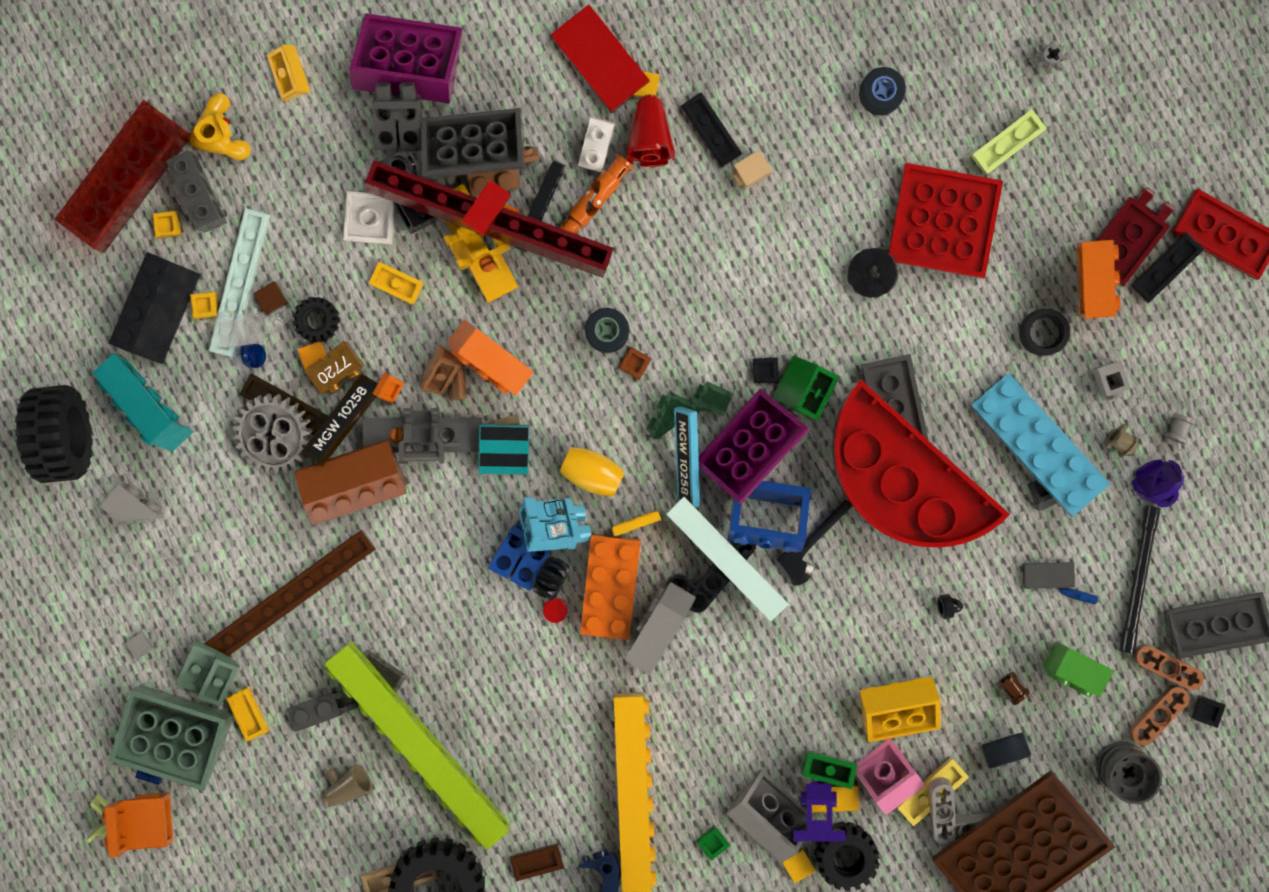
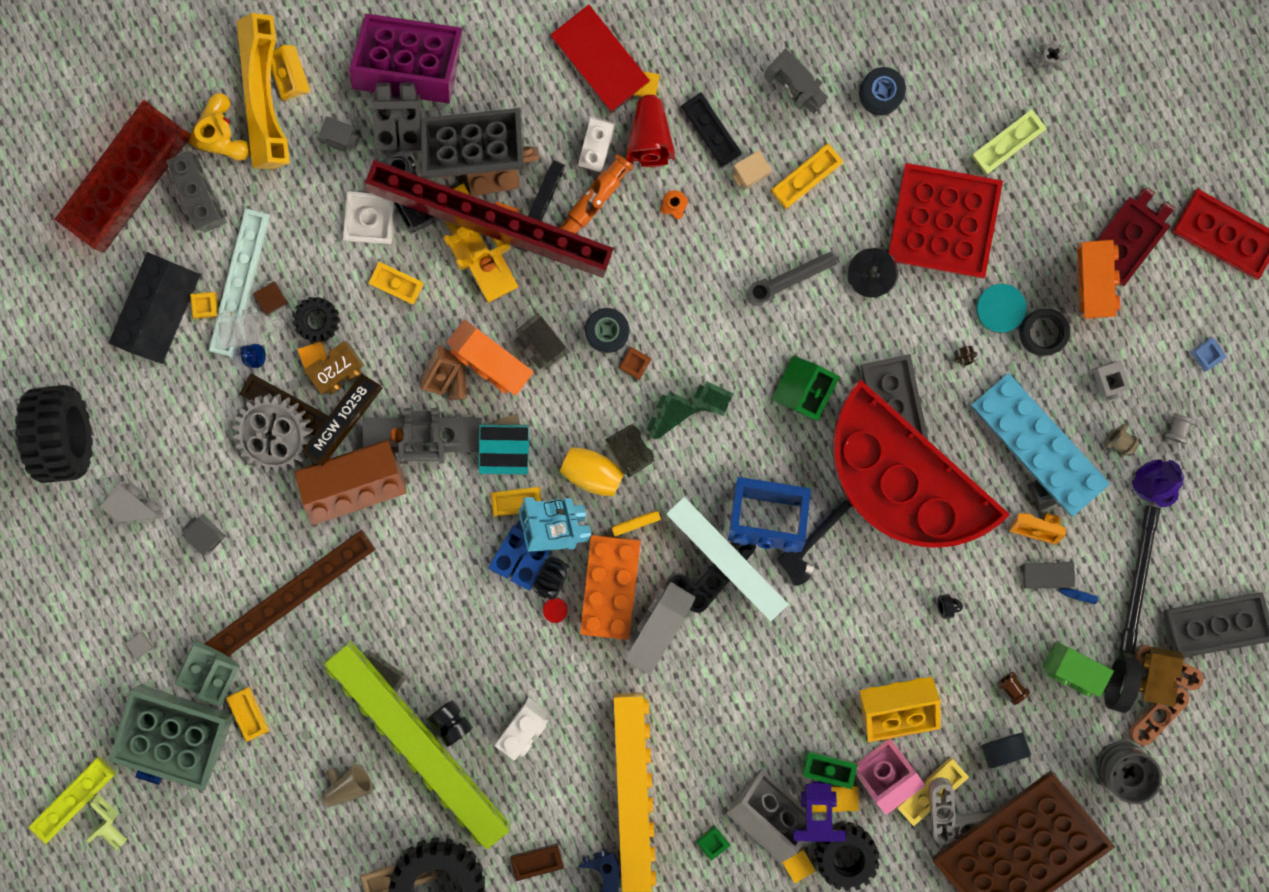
(72, 800): none -> neon yellow tile
(138, 823): orange piece -> none
(140, 404): teal wedge -> none
(166, 224): yellow tile -> none
(203, 535): none -> dark grey brick
(256, 50): none -> yellow arch
(318, 710): dark grey hinge -> none
(338, 135): none -> dark grey window
(388, 388): orange tile -> none
(450, 723): none -> black wheel
(486, 208): red tile -> none
(510, 501): none -> yellow tile
(517, 736): none -> white brick
(542, 342): none -> clear smoke brick
(629, 450): none -> clear smoke piece
(676, 211): none -> orange brick
(687, 455): tile -> none
(751, 445): magenta slope -> none
(765, 370): black tile -> none
(790, 278): none -> dark grey axle
(797, 81): none -> dark grey hips
(807, 176): none -> yellow tile
(965, 356): none -> dark brown plate
(1001, 308): none -> teal tile
(1045, 529): none -> light orange hinge
(1133, 671): none -> black tyre
(1160, 683): none -> pearl gold brick
(1167, 267): black tile -> none
(1208, 354): none -> medium blue tile
(1208, 711): black plate -> none

